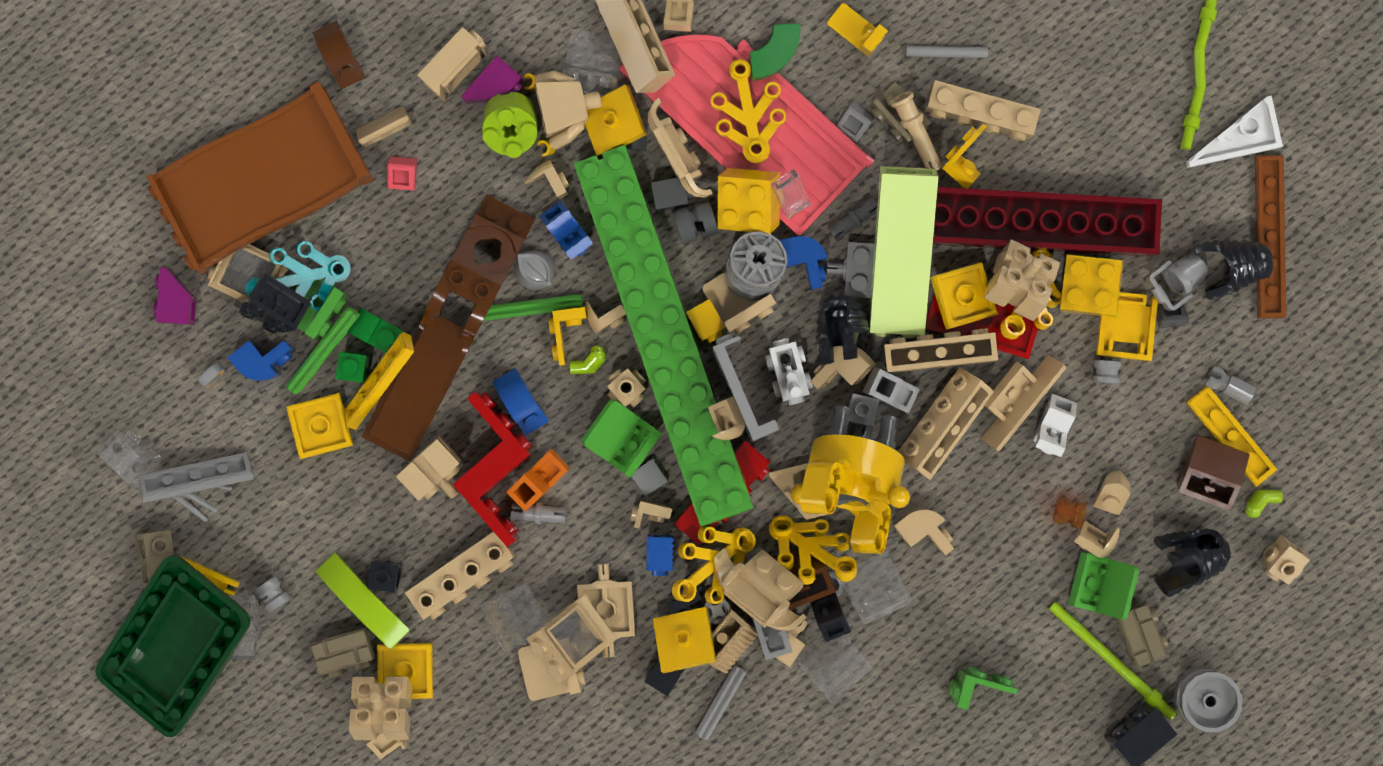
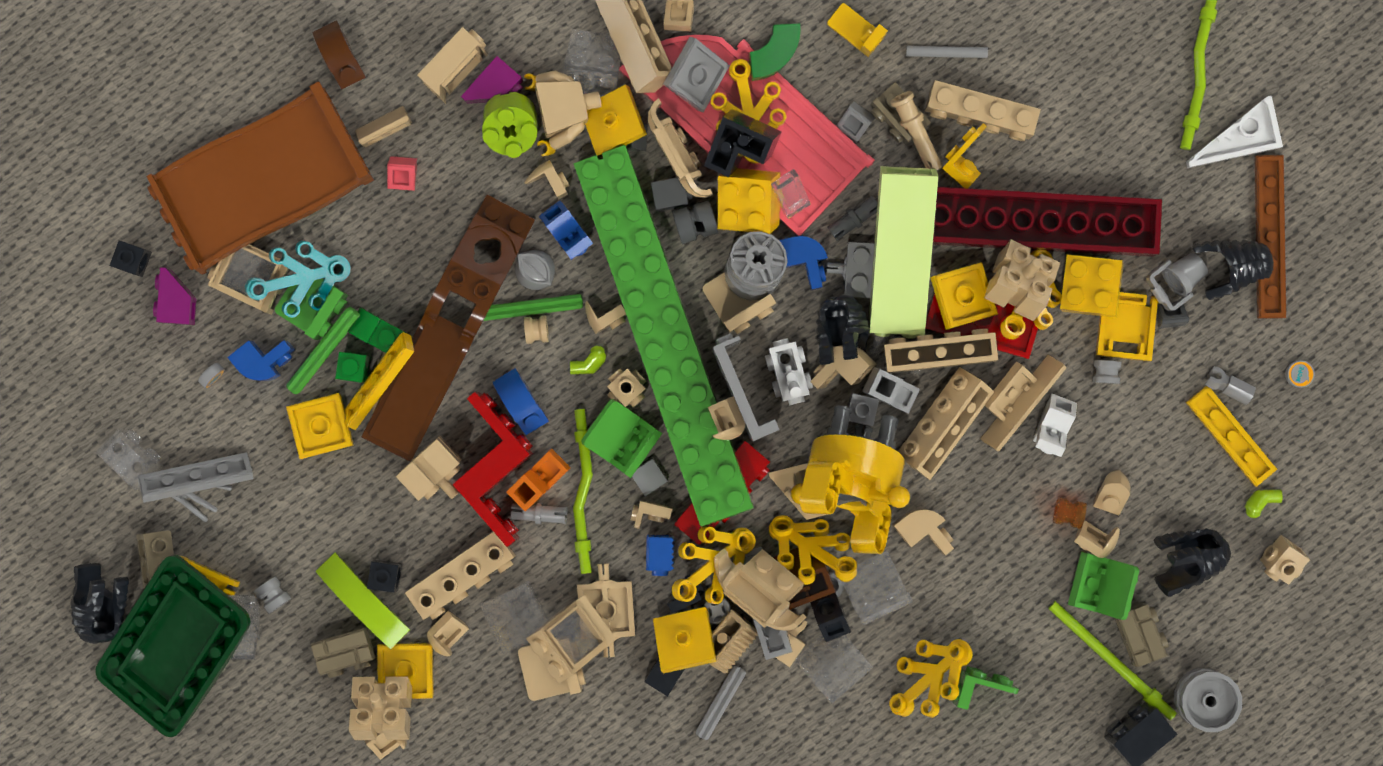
(96, 610): none -> black hair
(130, 258): none -> black brick
(273, 305): black bracket -> none
(446, 633): none -> tan plate
(536, 329): none -> tan wheel
(572, 317): yellow bracket -> none
(582, 545): none -> lime bar
(696, 74): none -> light grey tile
(706, 321): yellow brick -> none
(738, 137): none -> black brick
(933, 676): none -> yellow plant
(1213, 472): reddish brown slope -> none
(1299, 374): none -> light grey tile

